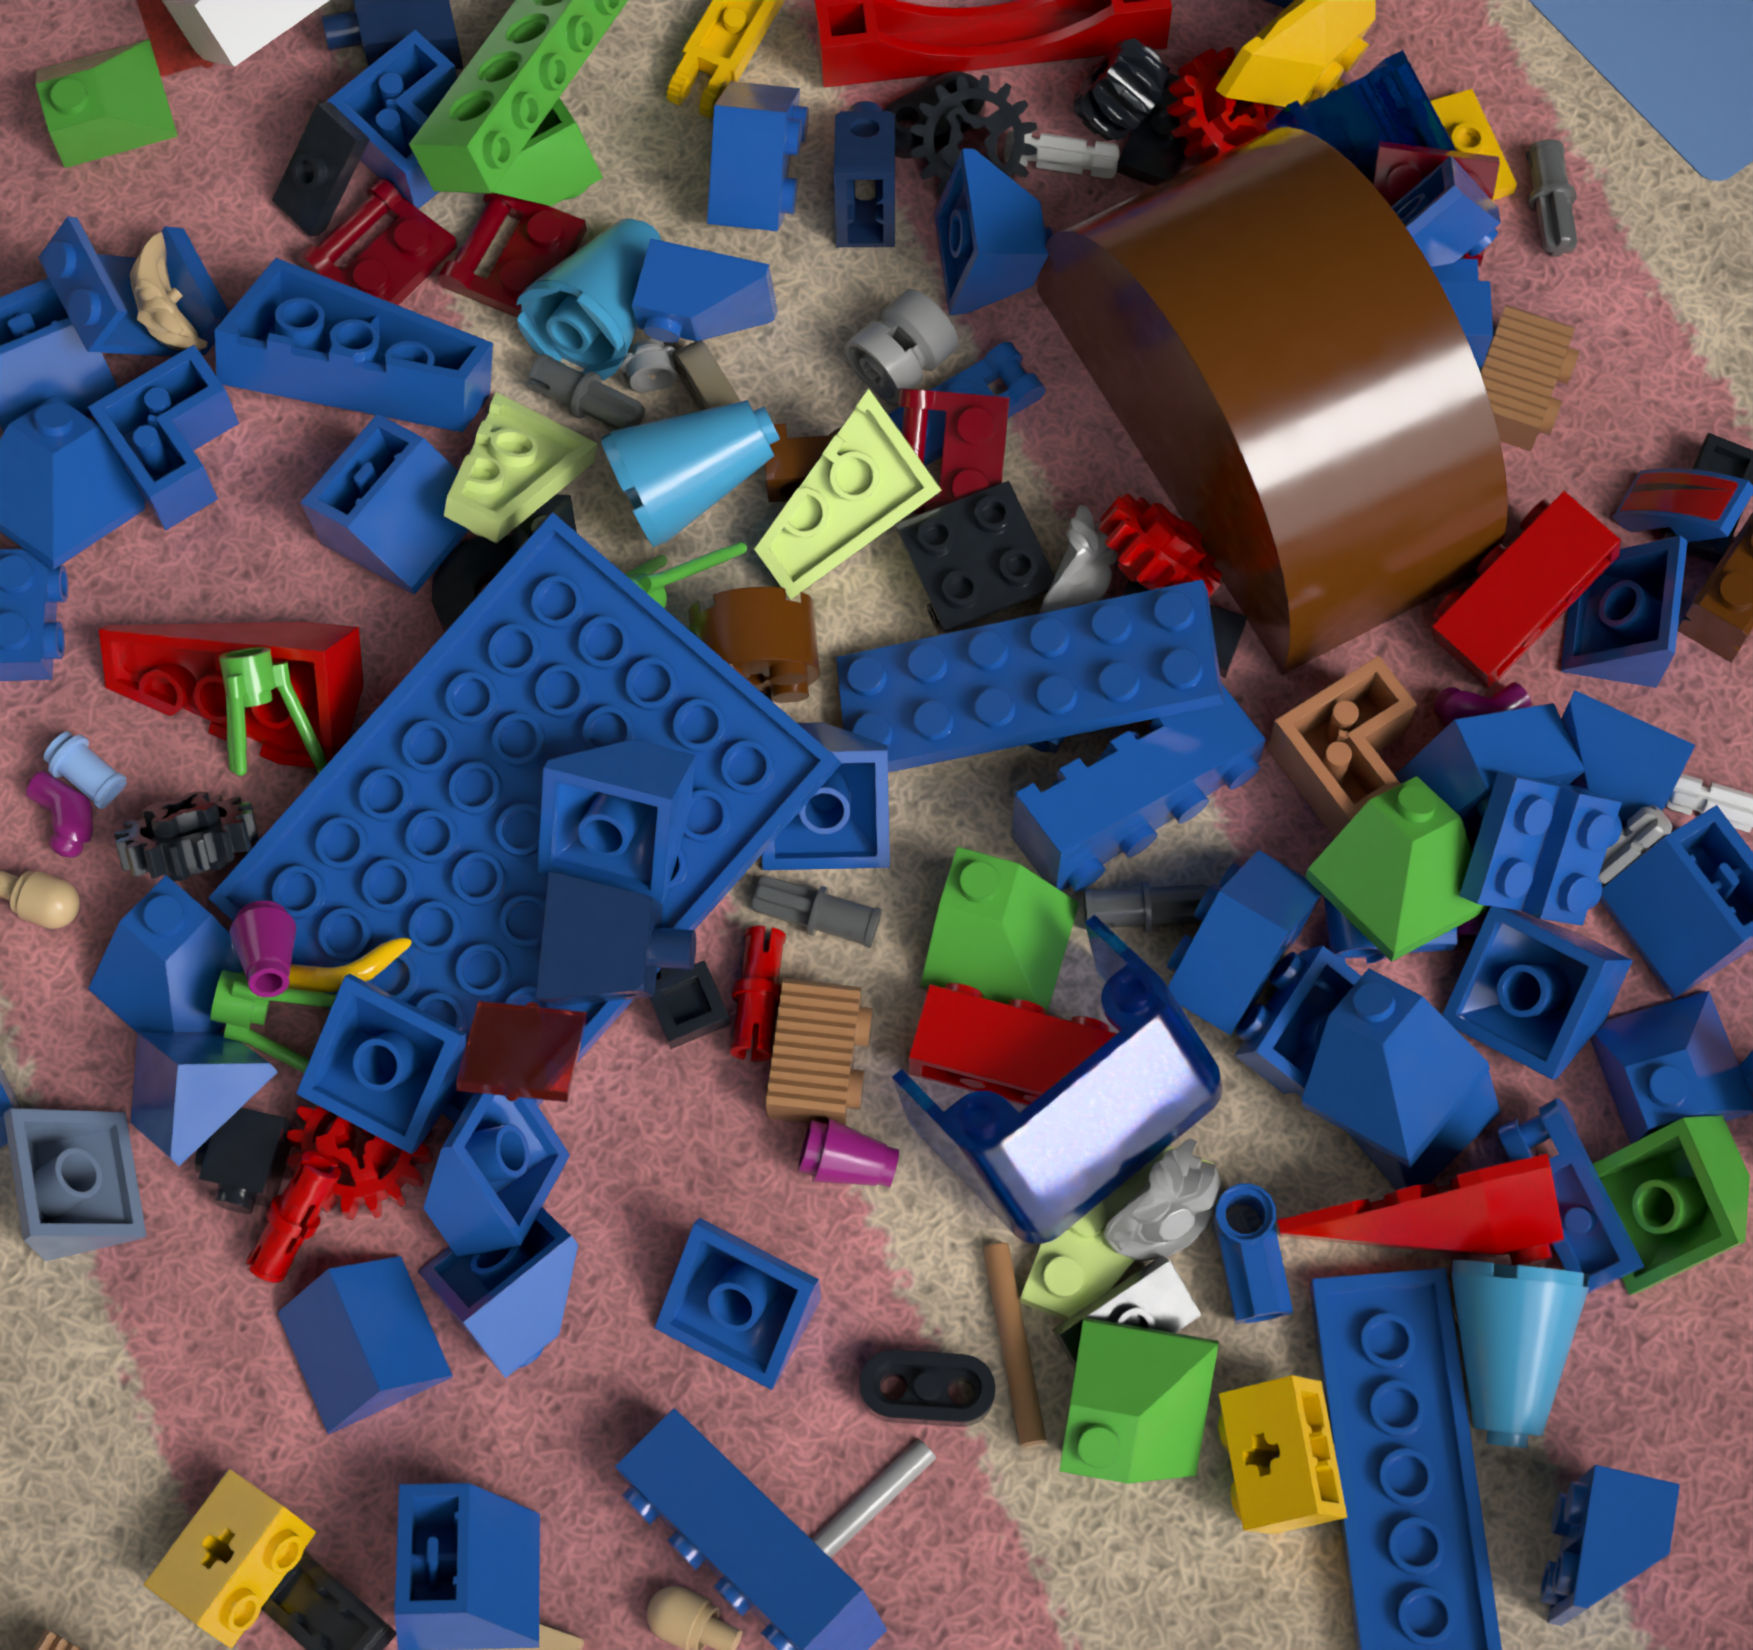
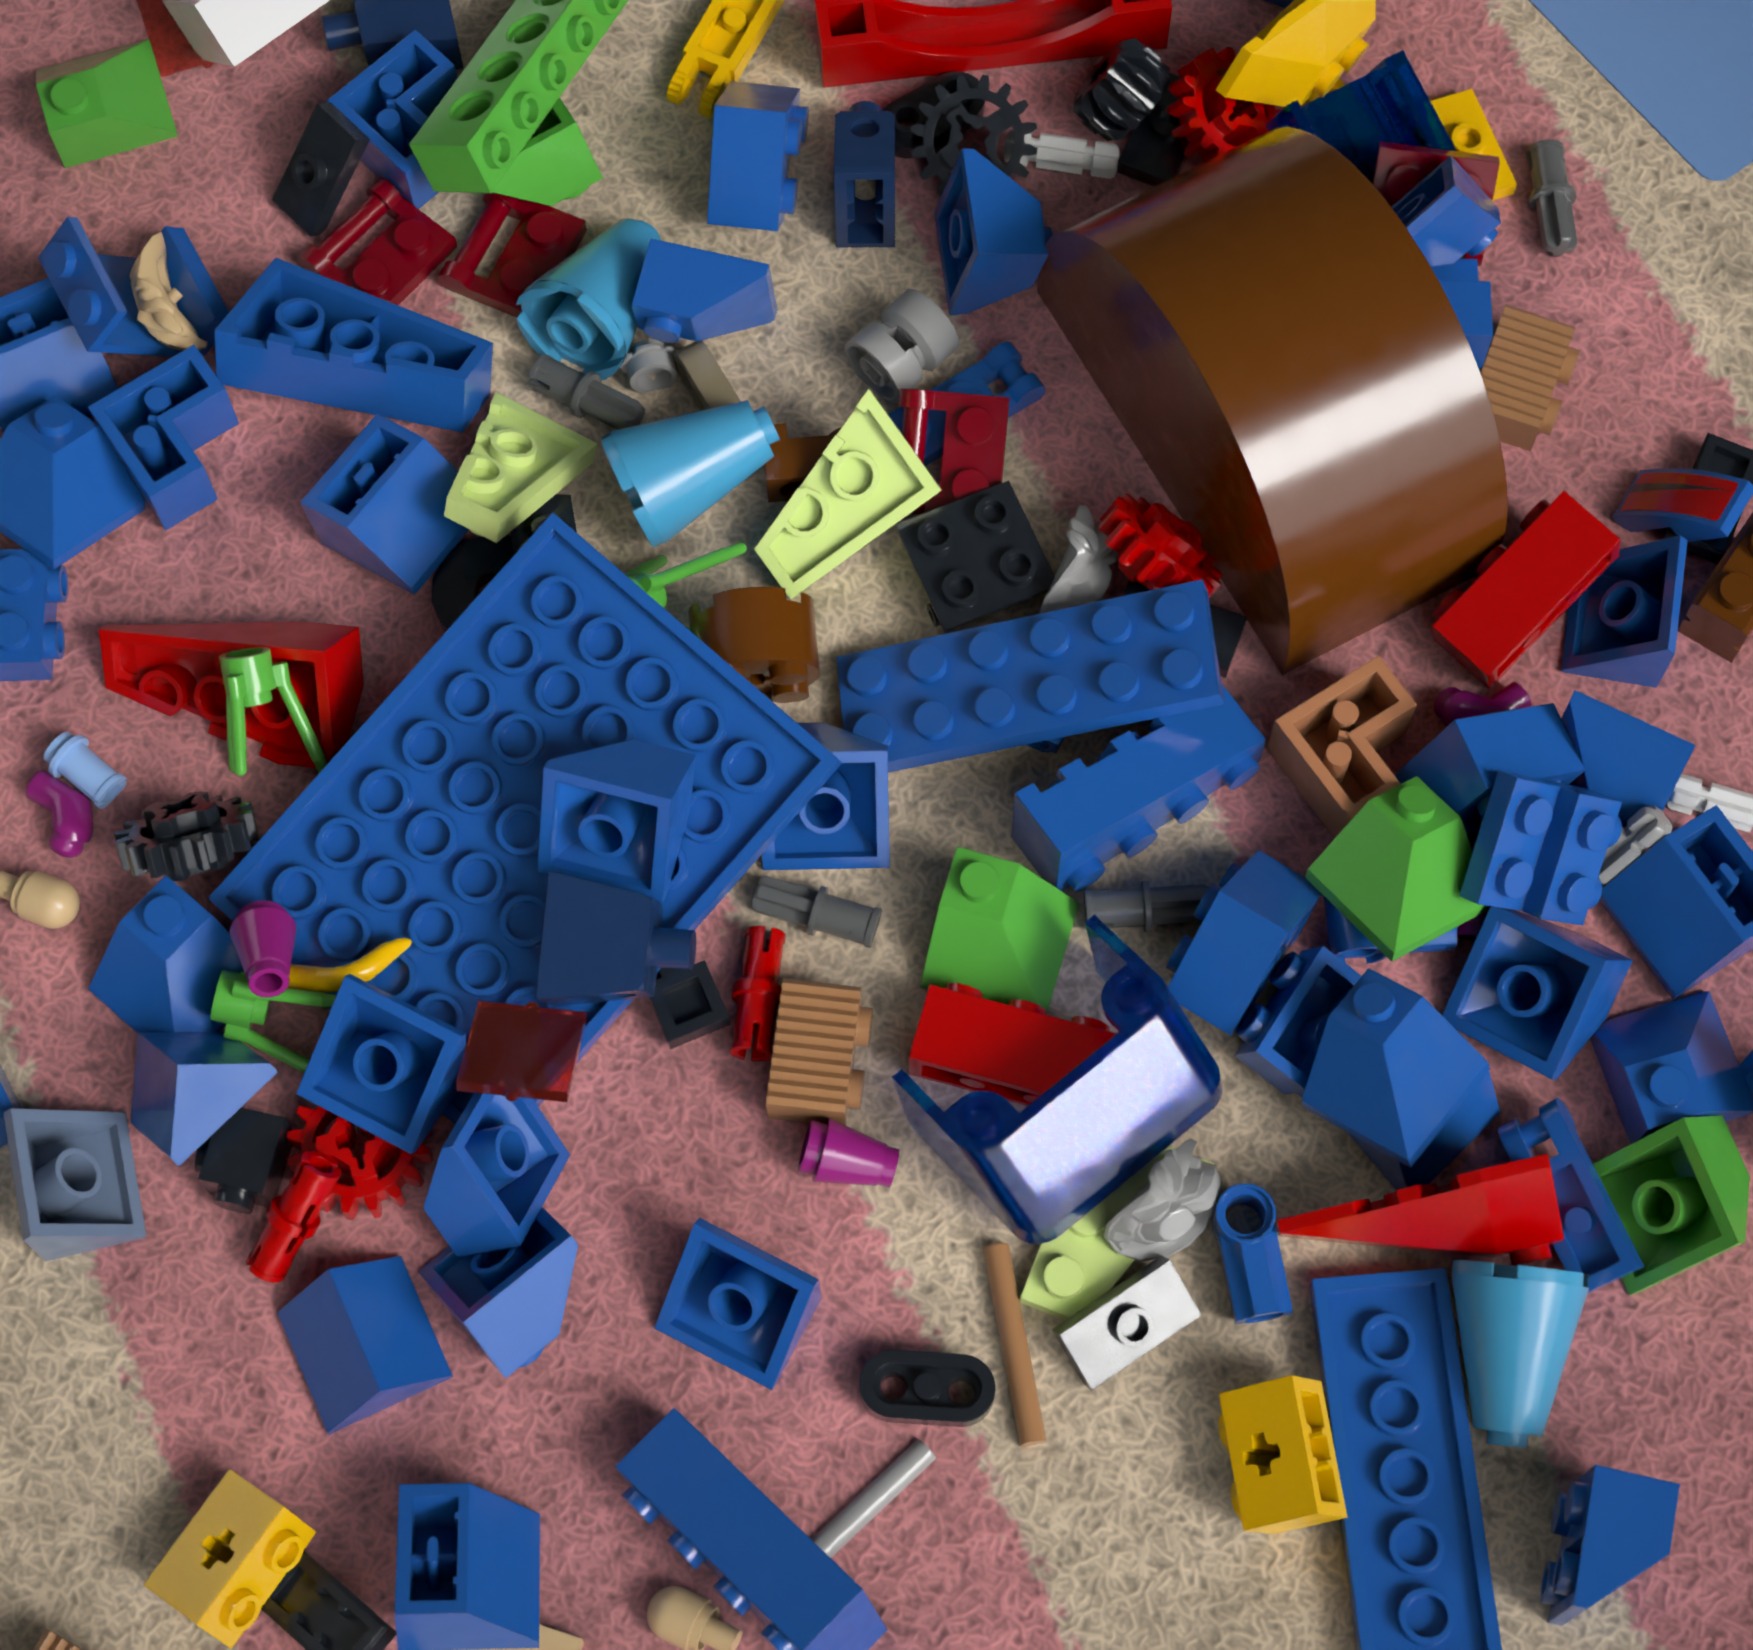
(1137, 1403): bright green slope -> none

